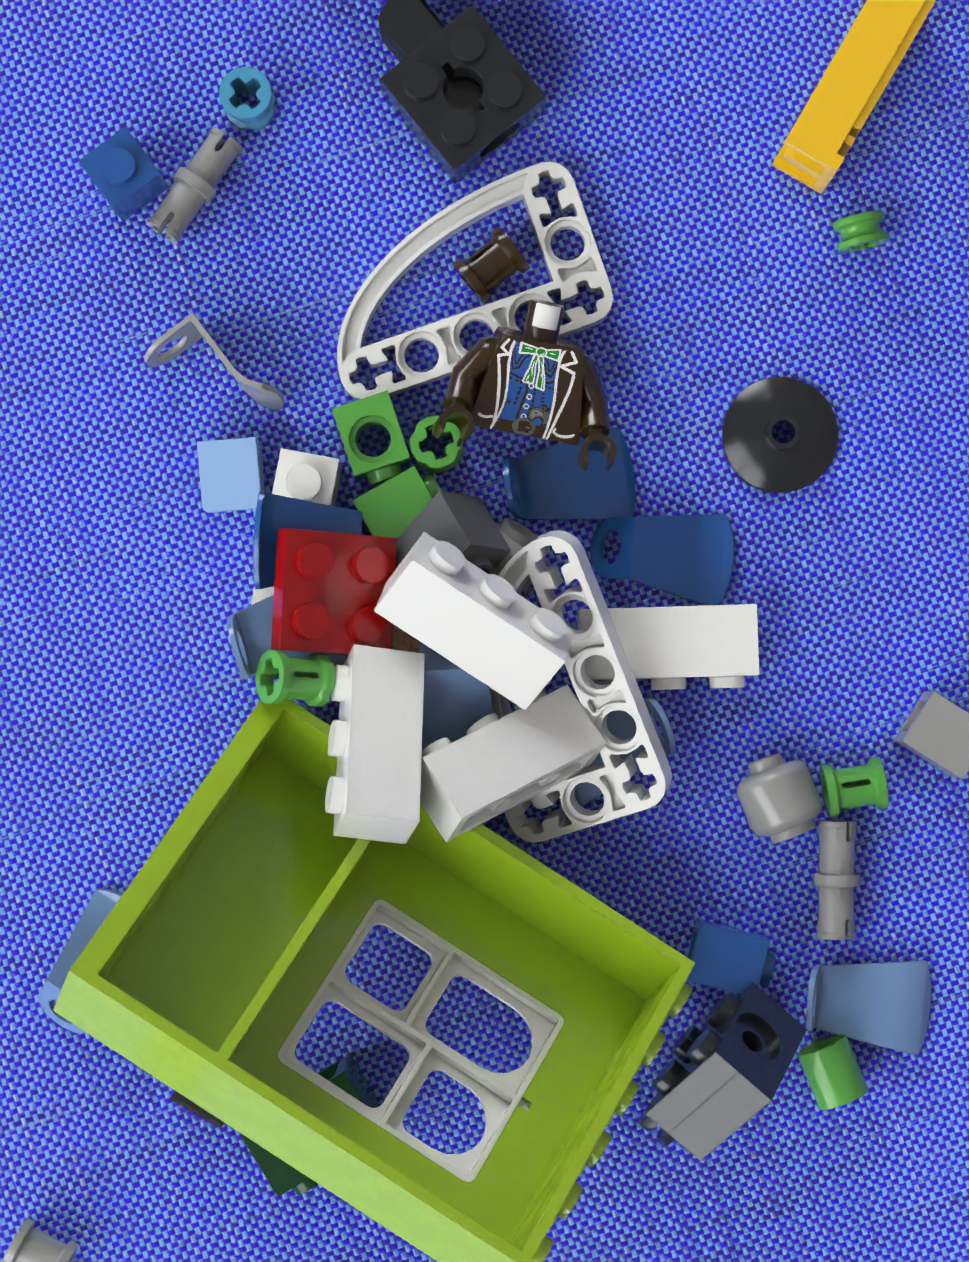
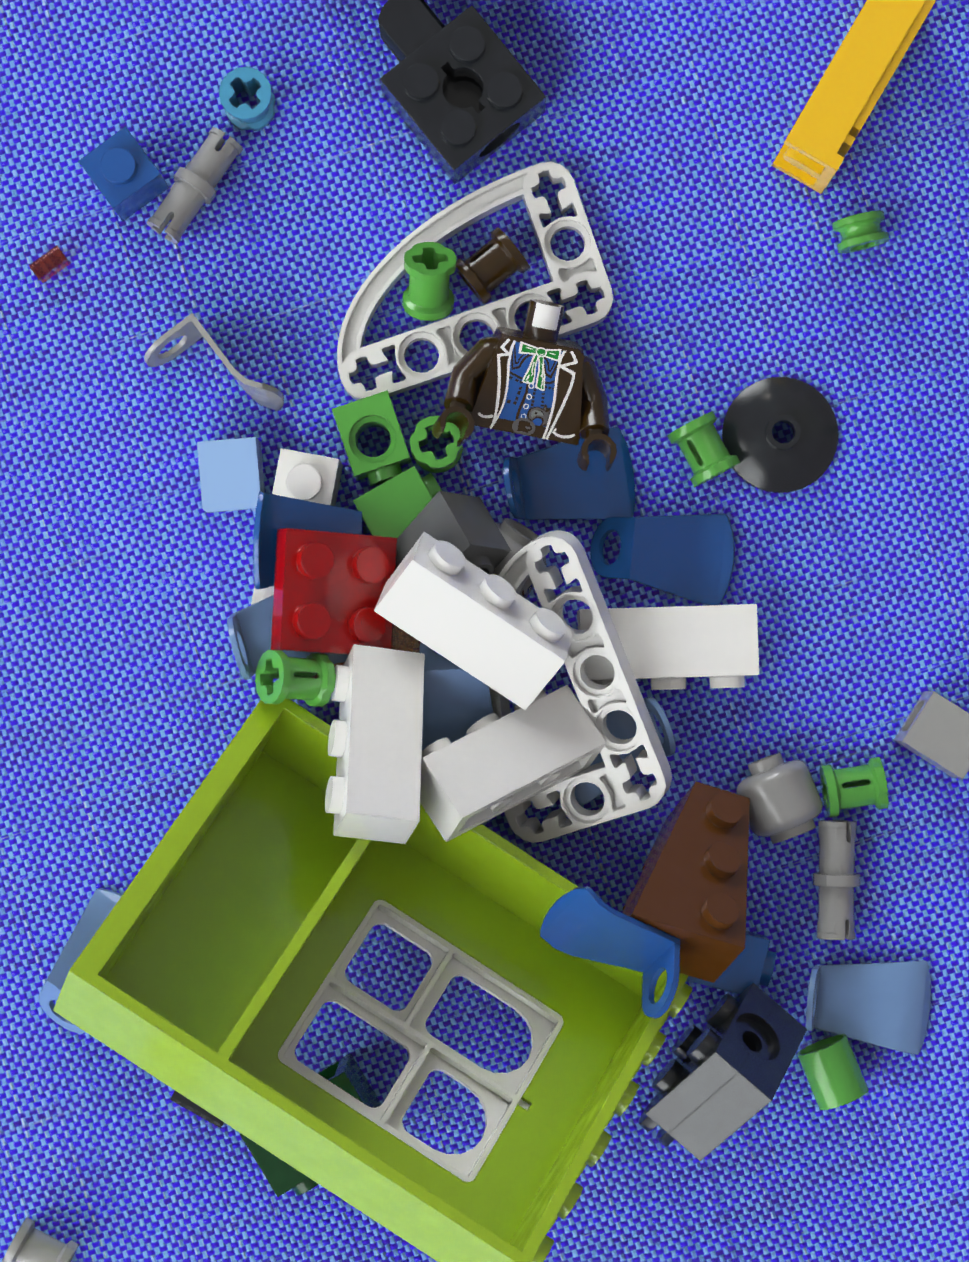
(49, 264): none -> clear red piece
(429, 277): none -> bright green bush
(594, 931): none -> blue piece
(699, 880): none -> reddish brown wedge
(703, 448): none -> bright green bush

